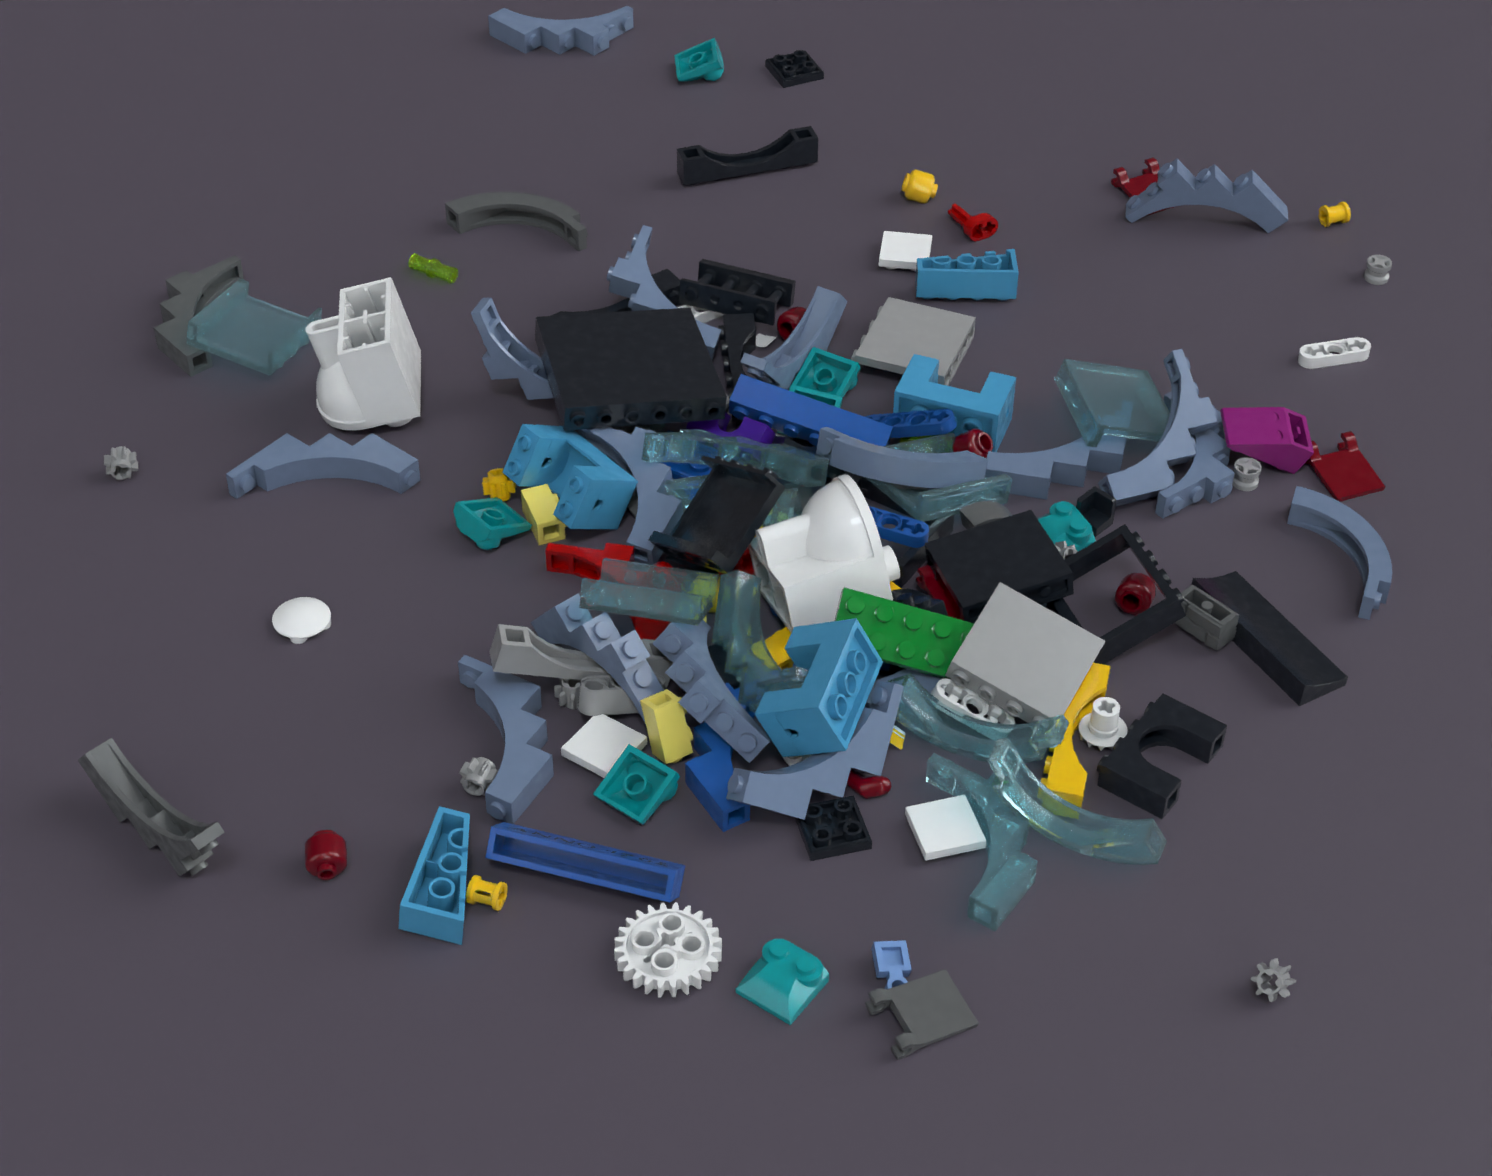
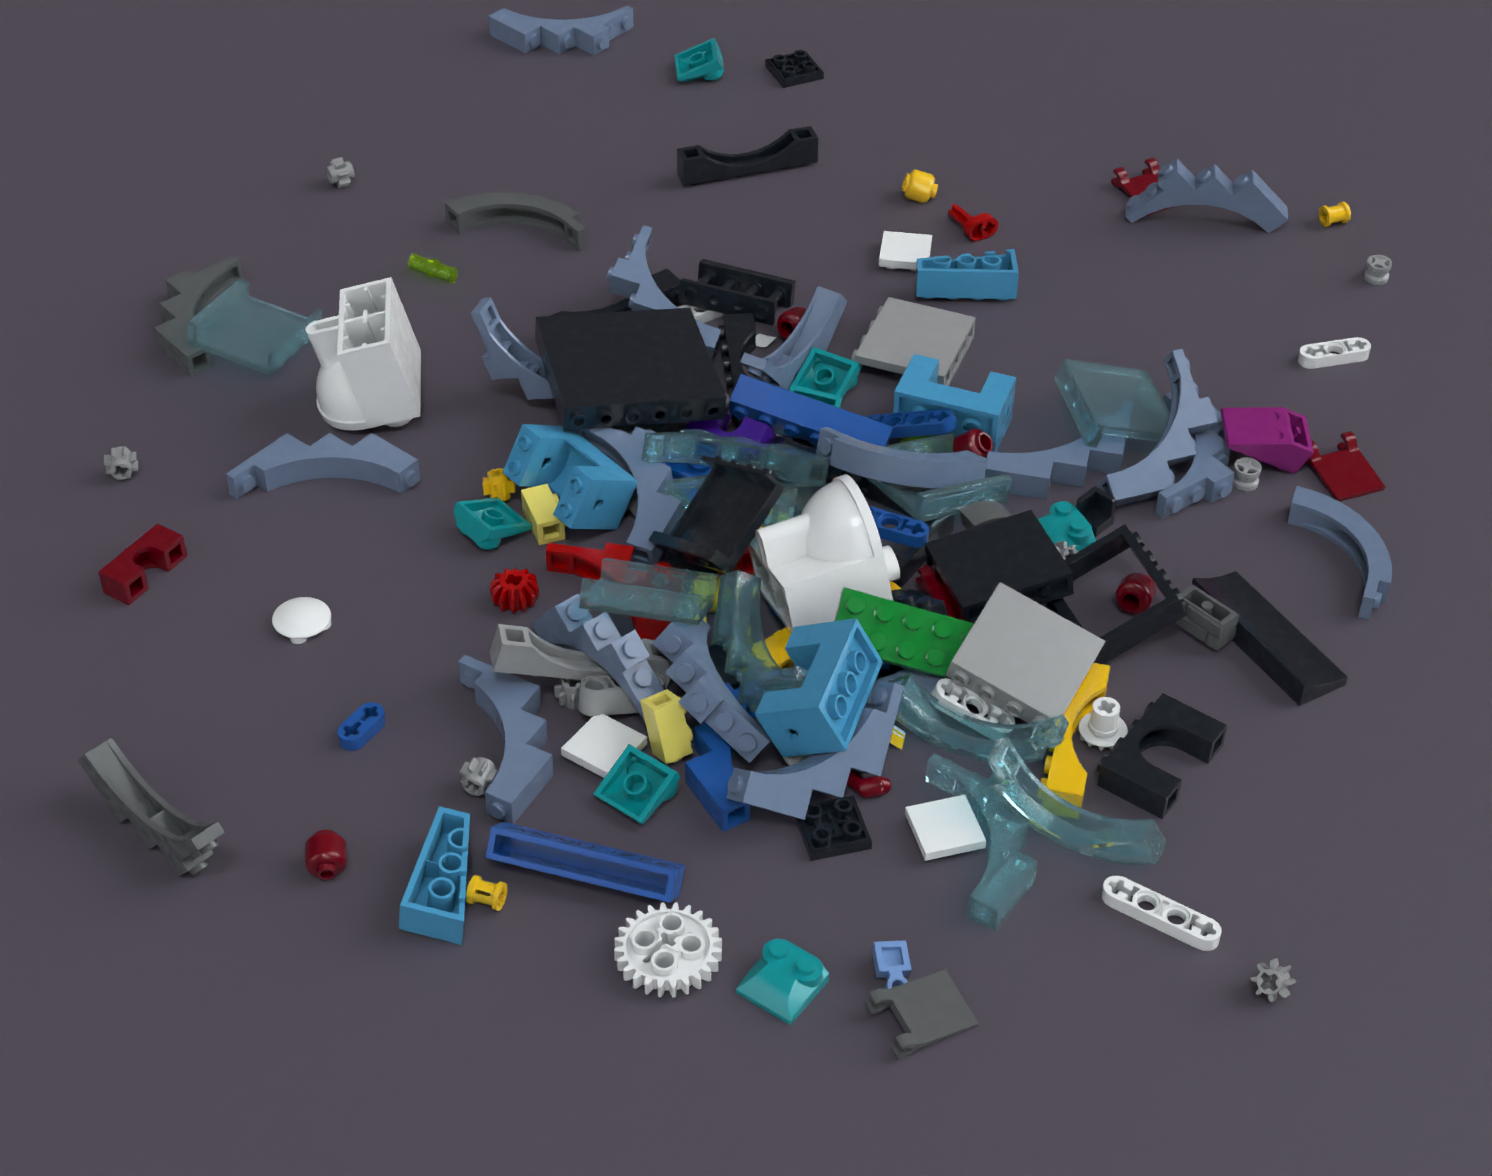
(125, 575): none -> dark red arch
(340, 172): none -> light grey gear
(363, 727): none -> blue beam
(514, 590): none -> red gear
(1163, 909): none -> white beam

